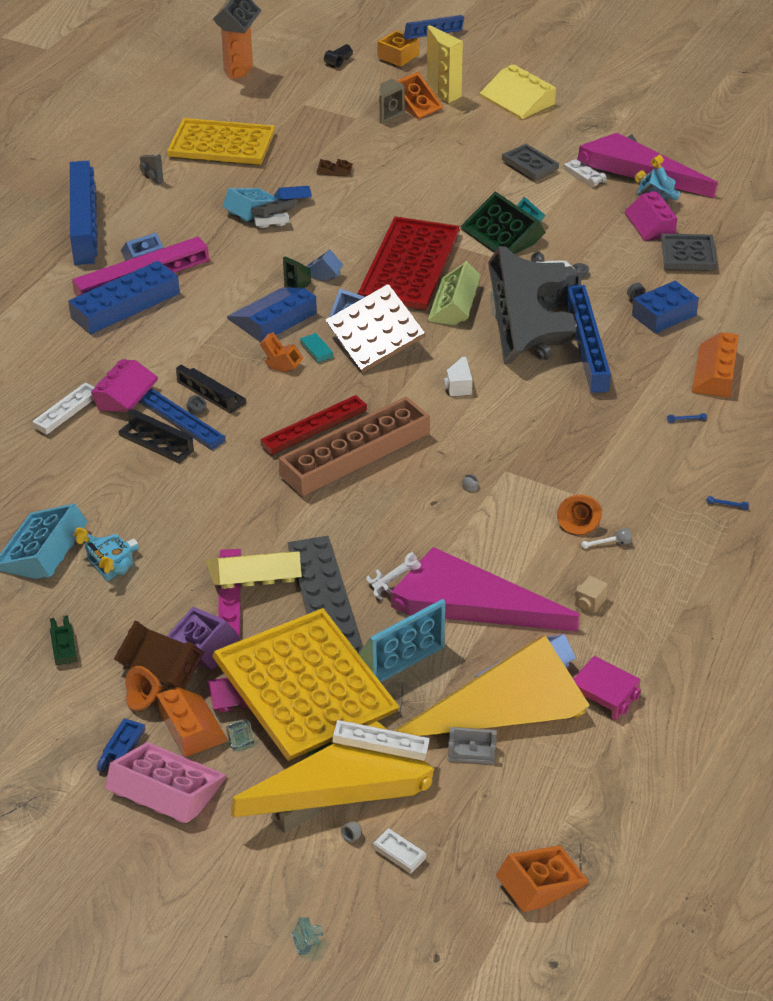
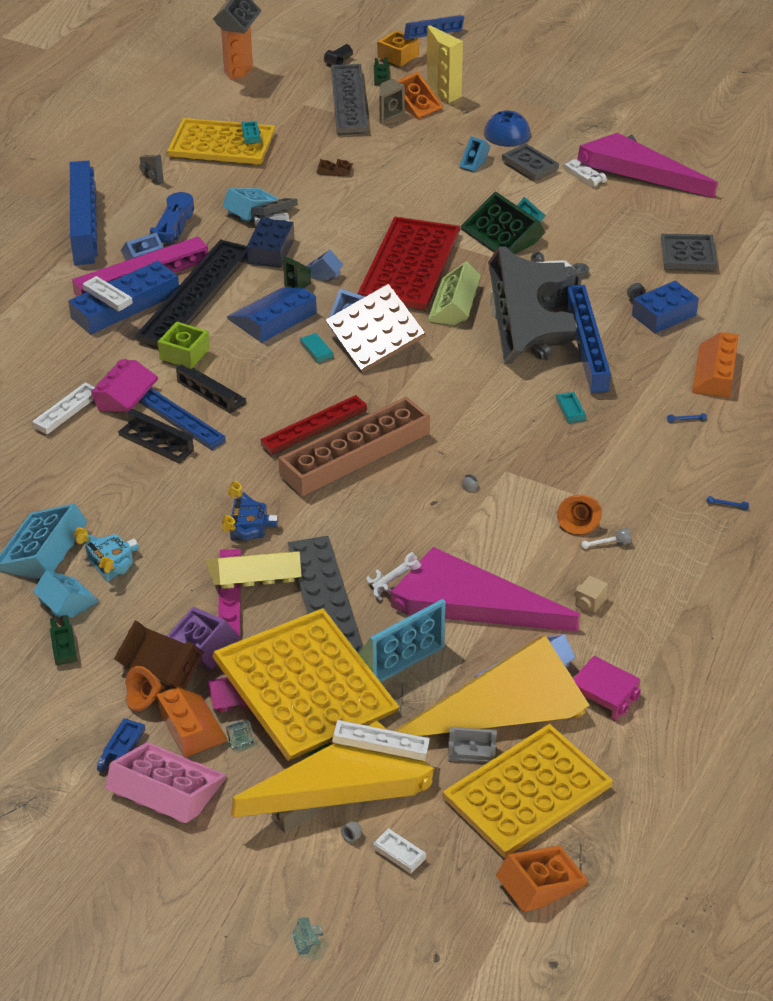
(63, 594): none -> medium azure slope
(107, 293): none -> white plate
(172, 223): none -> blue piece
(184, 345): none -> lime brick
(195, 290): none -> black plate
(196, 405): dark grey tile -> none
(247, 517): none -> blue torso
(251, 132): none -> teal plate
(270, 242): none -> dark blue brick
(280, 357): orange brick -> none
(293, 192): blue slope -> none
(349, 99): none -> flat silver plate
(381, 72): none -> dark green hinge
(459, 379): white slope -> none
(475, 154): none -> dark azure slope
(507, 129): none -> blue piece
(519, 92): light yellow slope -> none
(527, 790): none -> yellow plate
(570, 407): none -> teal tile
(651, 216): dark pink slope -> none
(657, 181): medium azure torso -> none

